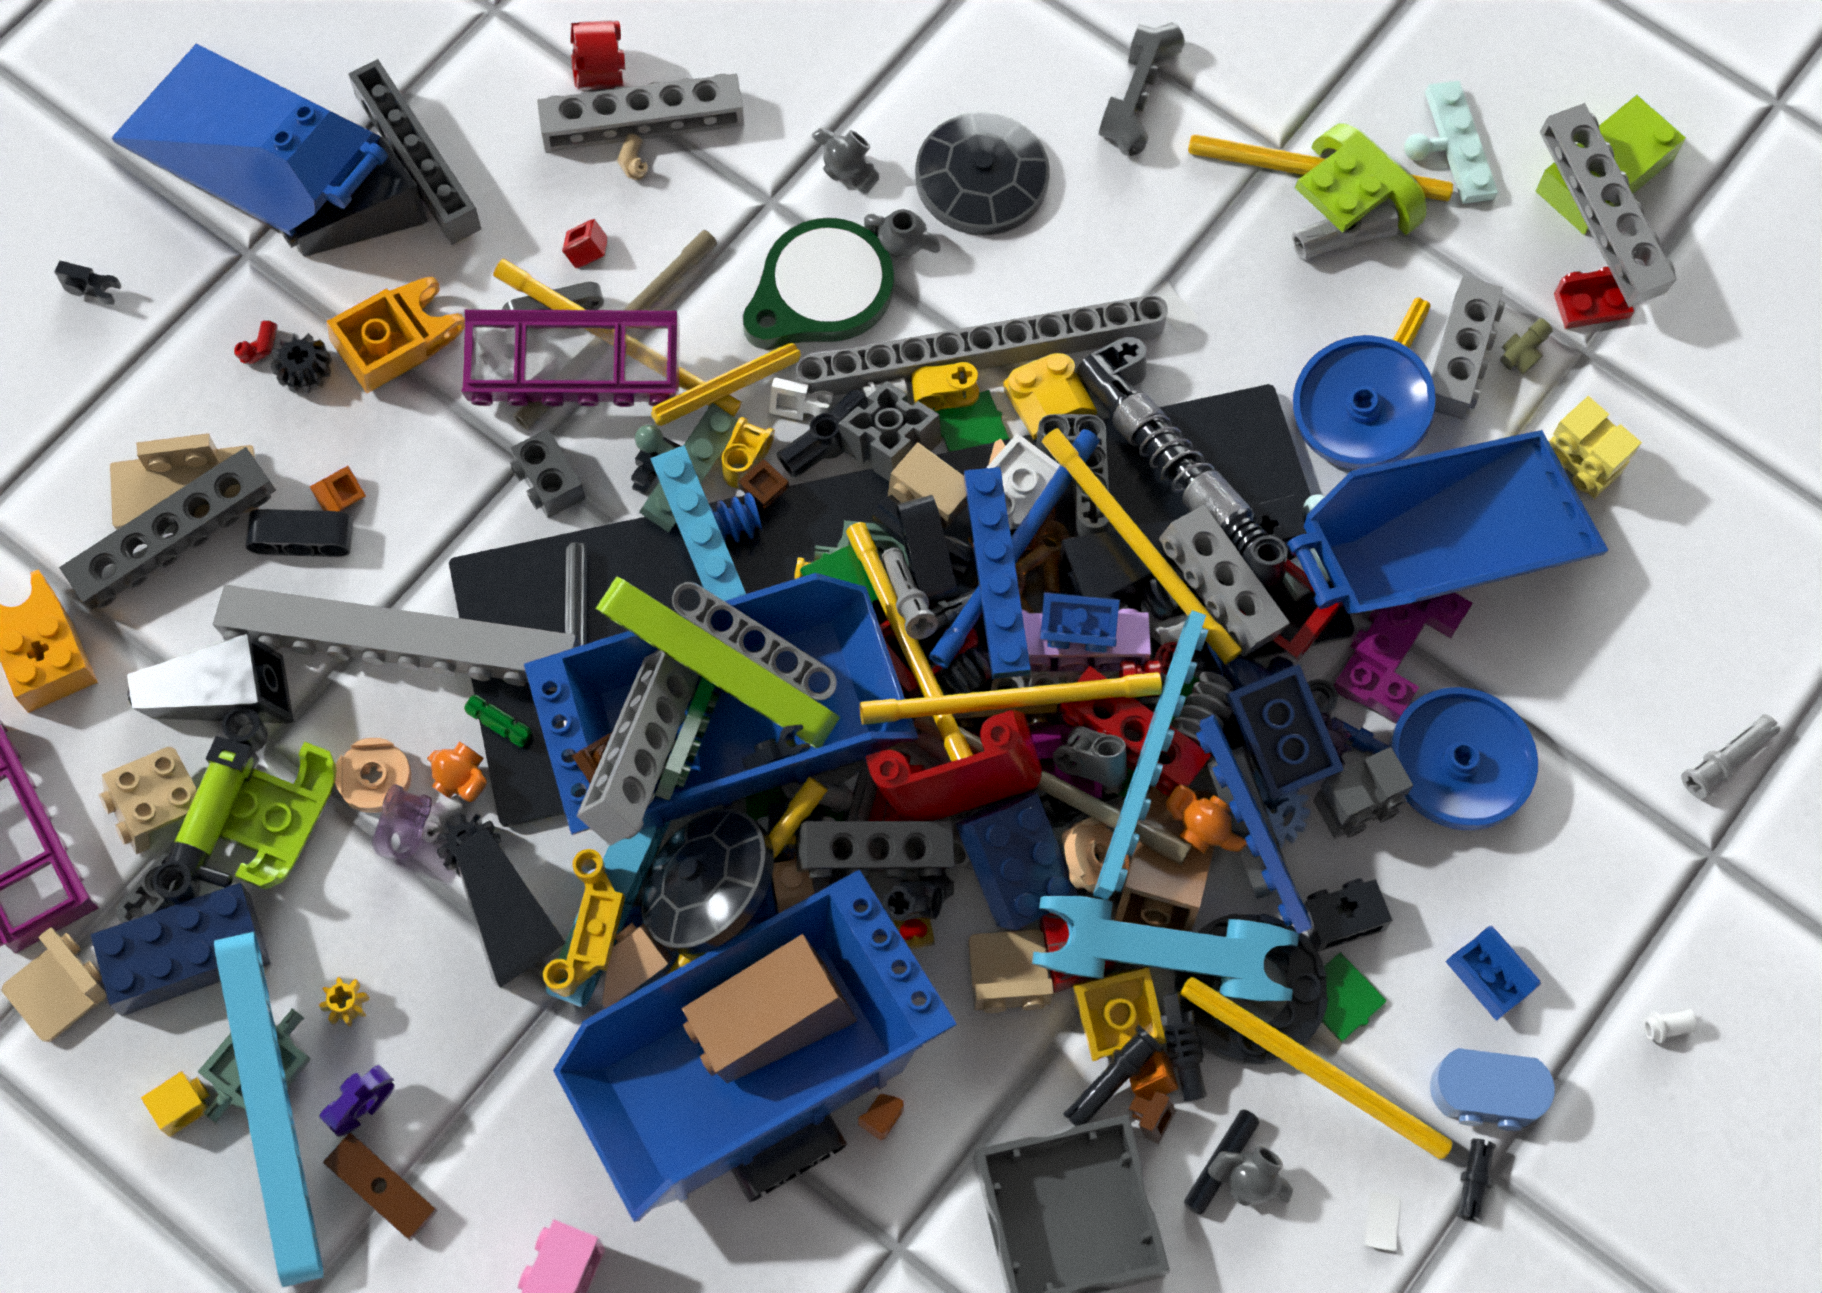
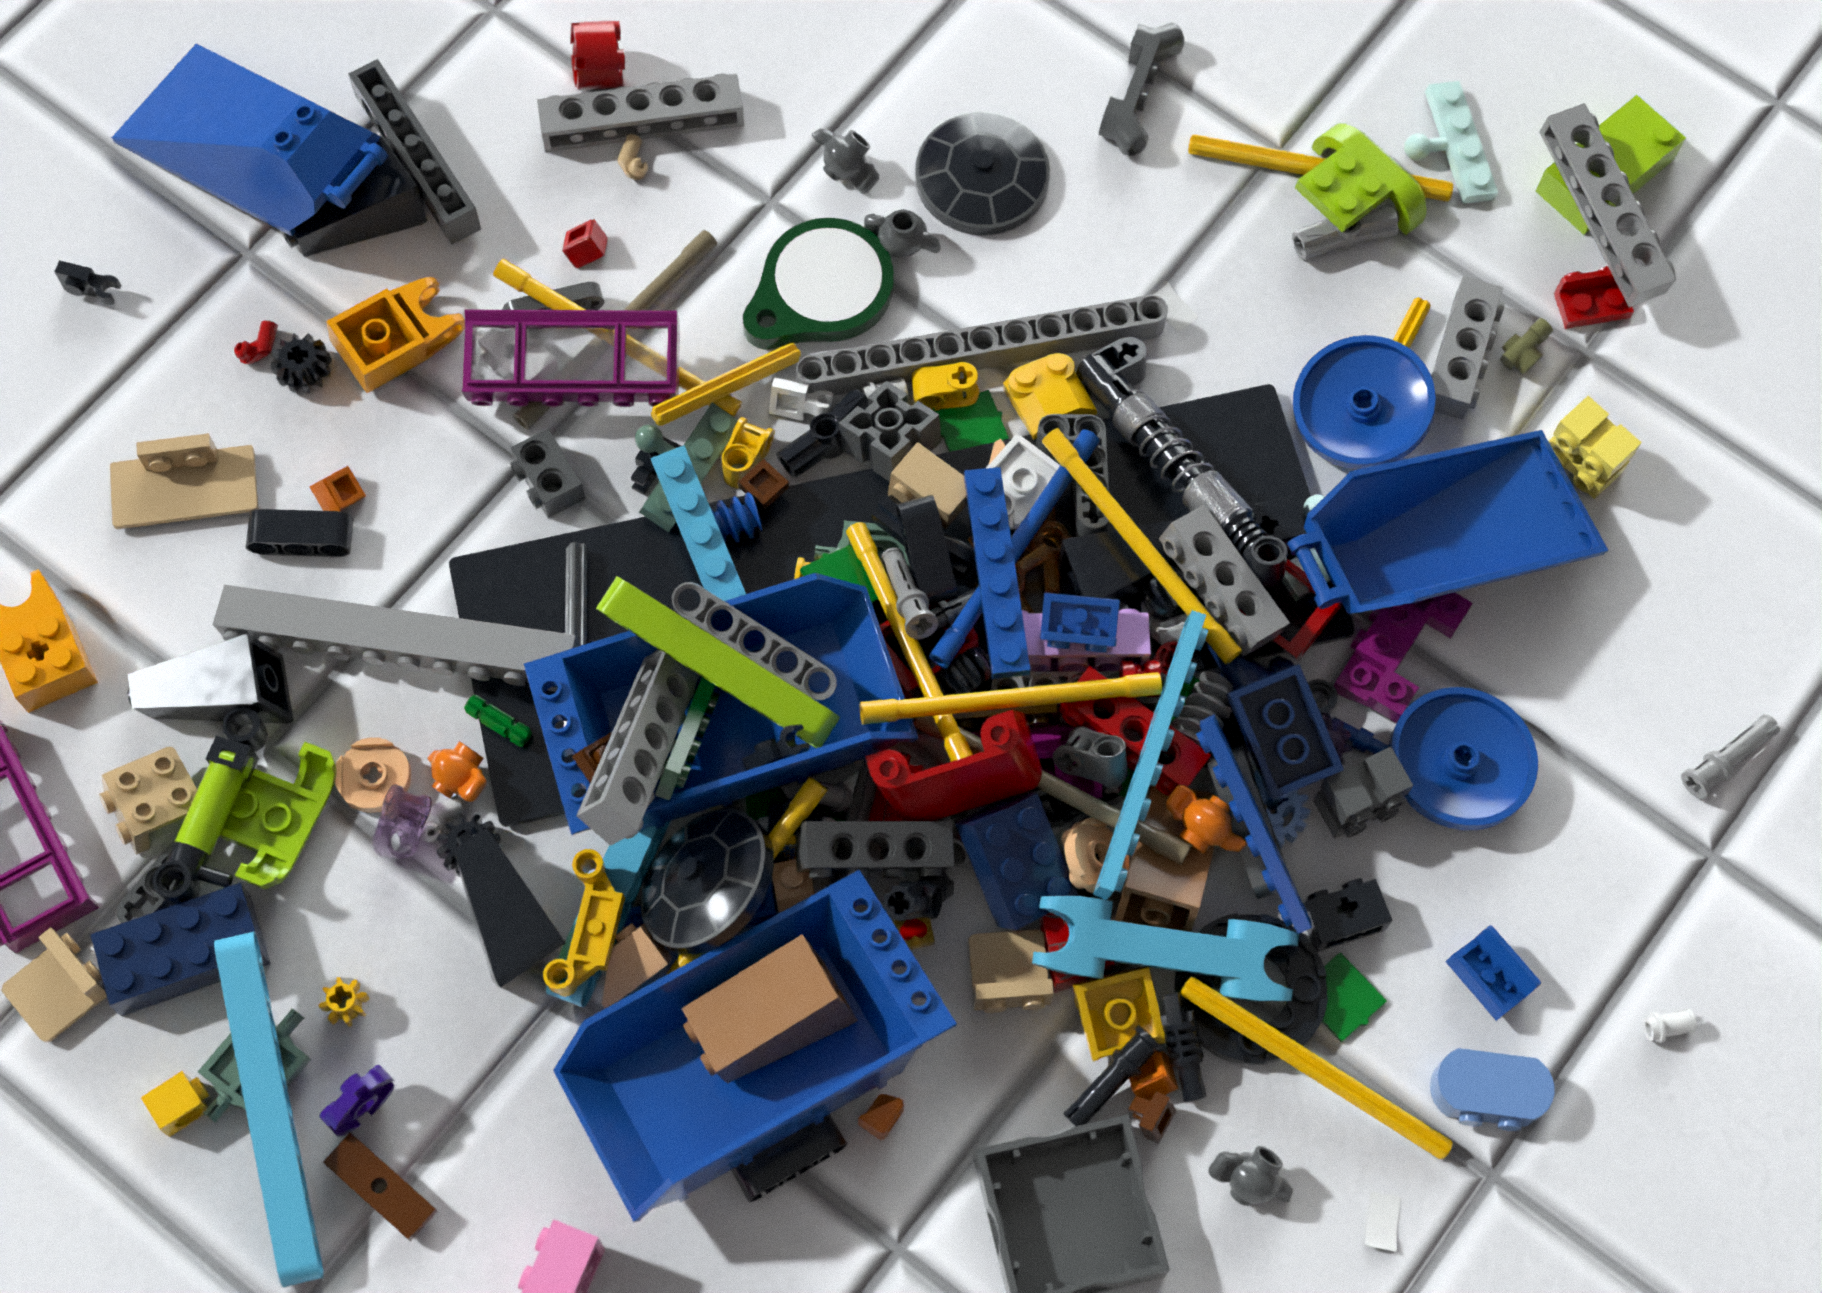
(148, 528): dark grey brick -> none
(1234, 1142): black axle -> none
(1476, 1180): black pin -> none

